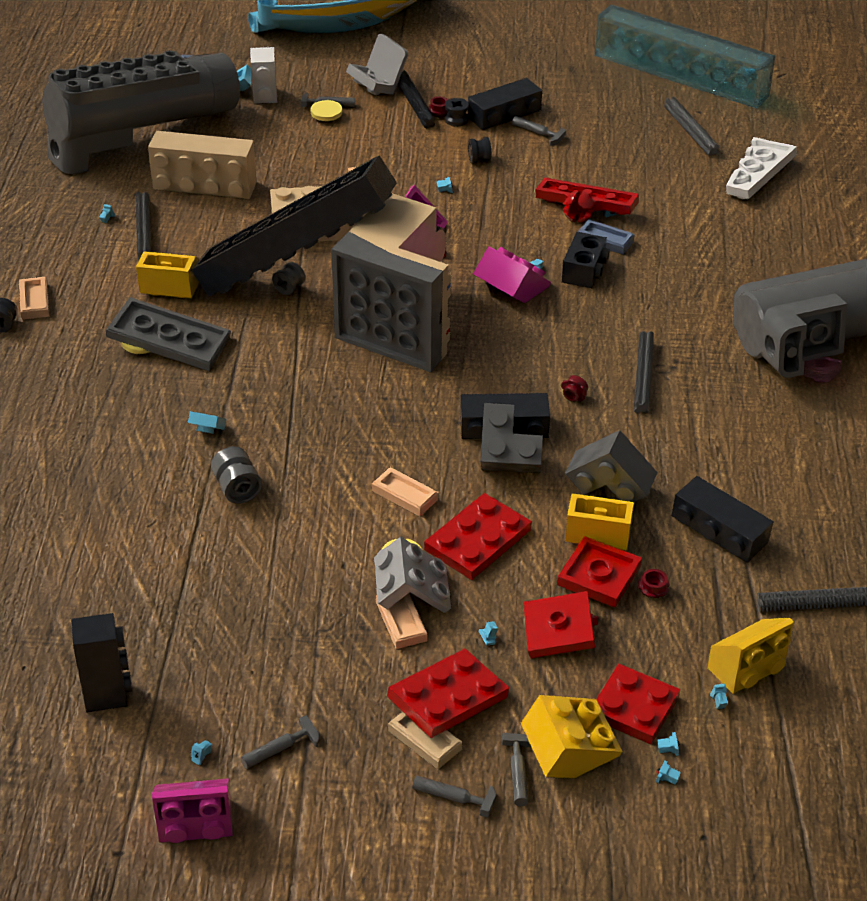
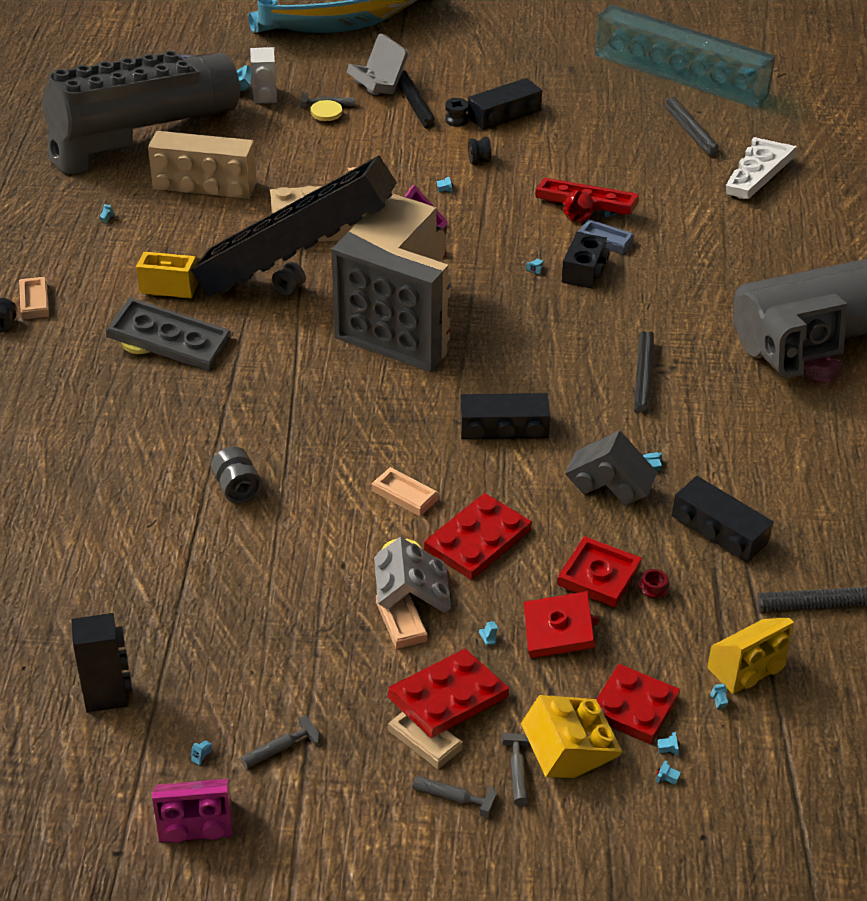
(143, 223): dark grey axle -> none
(206, 422): medium azure plate -> none
(437, 106): dark red plate -> none
(503, 449): dark grey brick -> none
(511, 274): dark pink slope -> none
(539, 129): dark grey piece -> none
(574, 388): dark red plate -> none
(600, 520): yellow slope -> none
(654, 460): none -> medium azure piece

